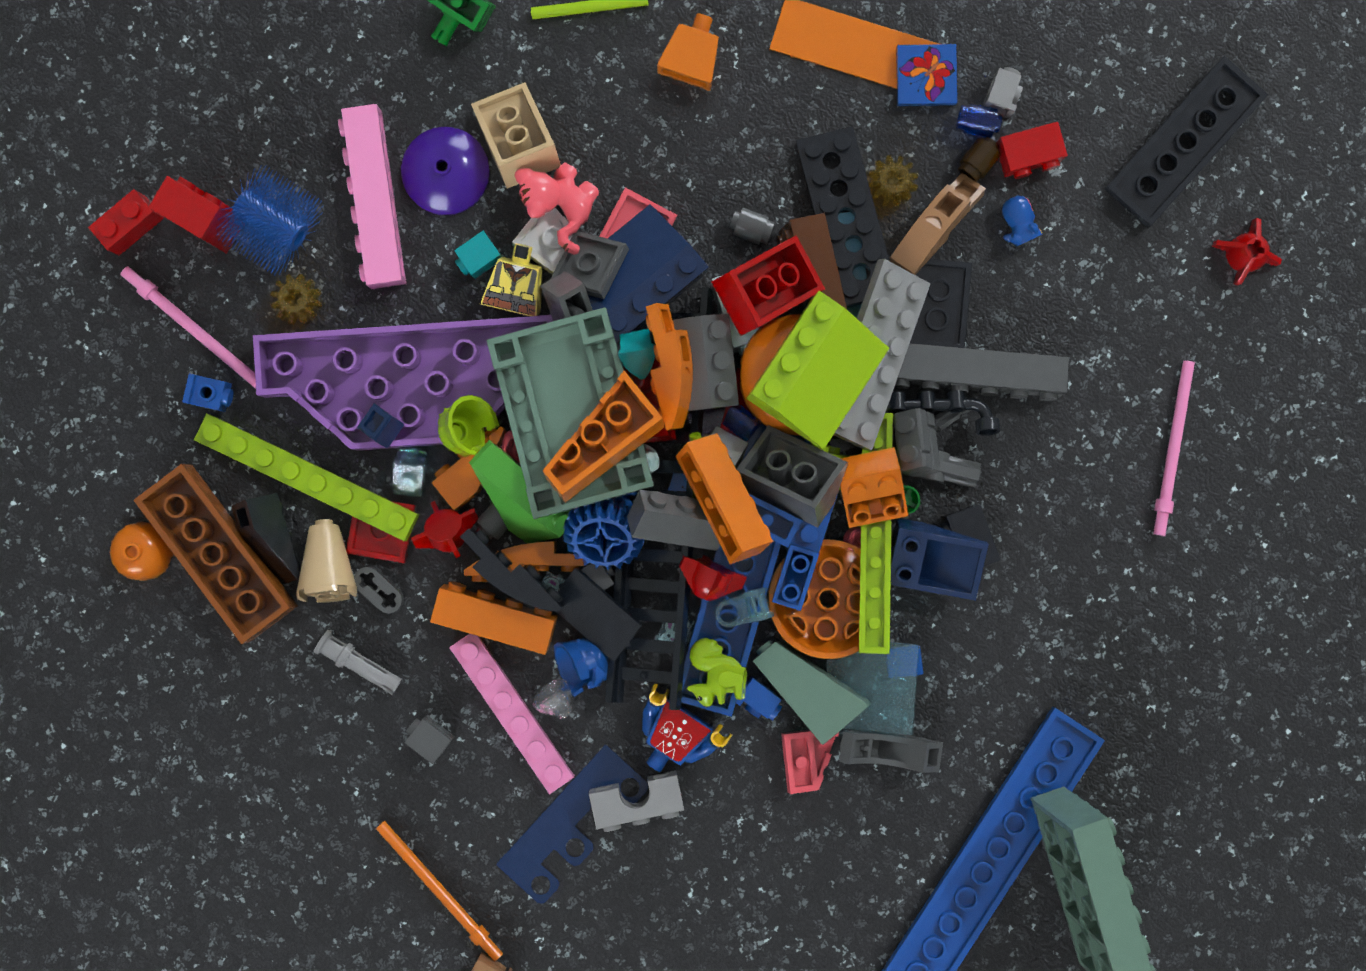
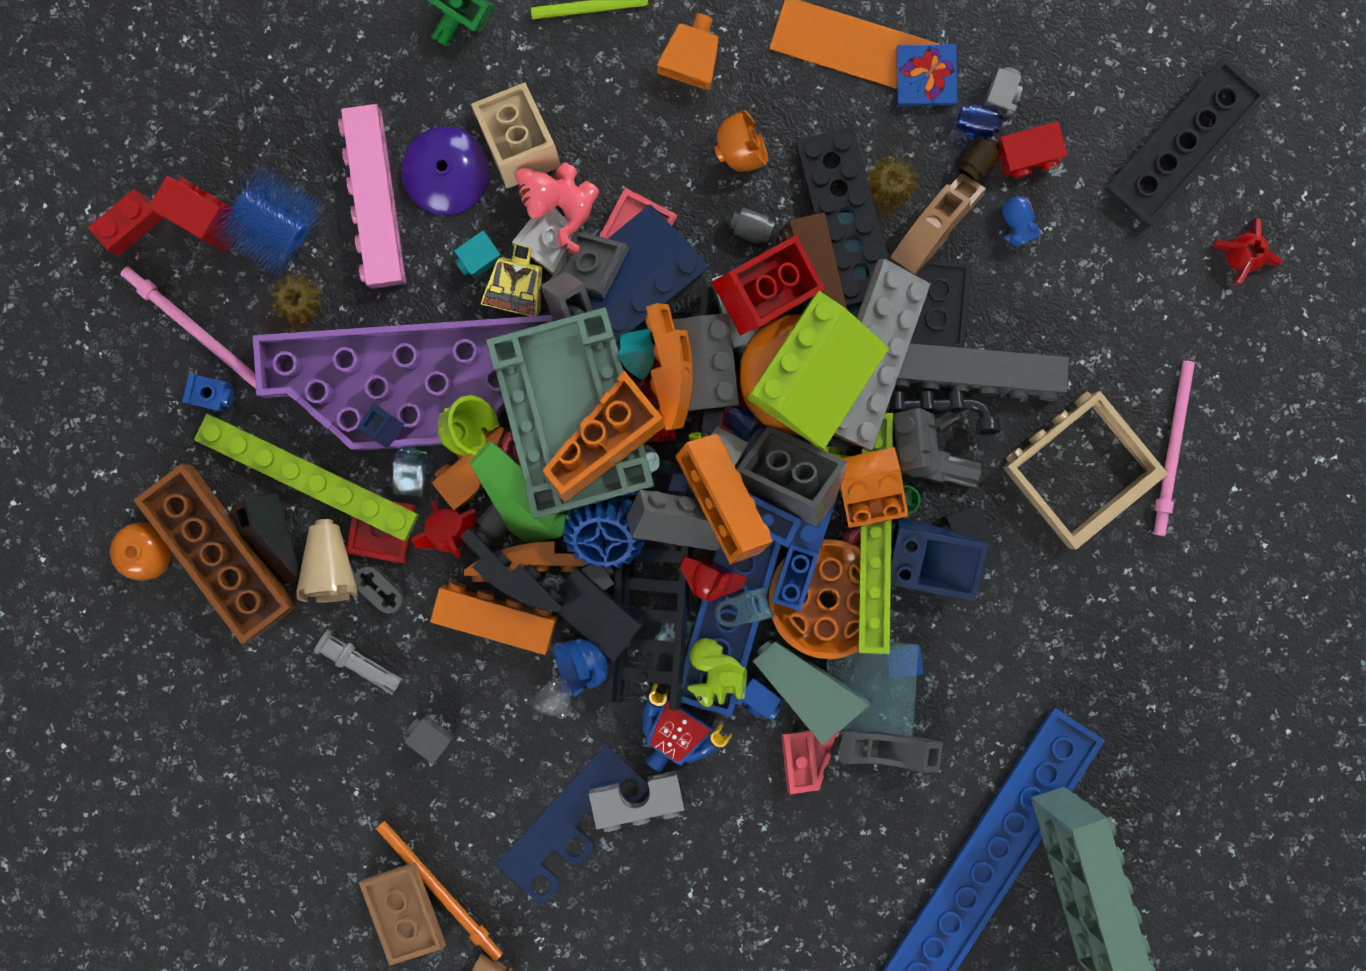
(402, 913): none -> medium nougat tile
(512, 712): bright pink plate -> none
(740, 144): none -> orange cylinder
(1153, 470): none -> tan window

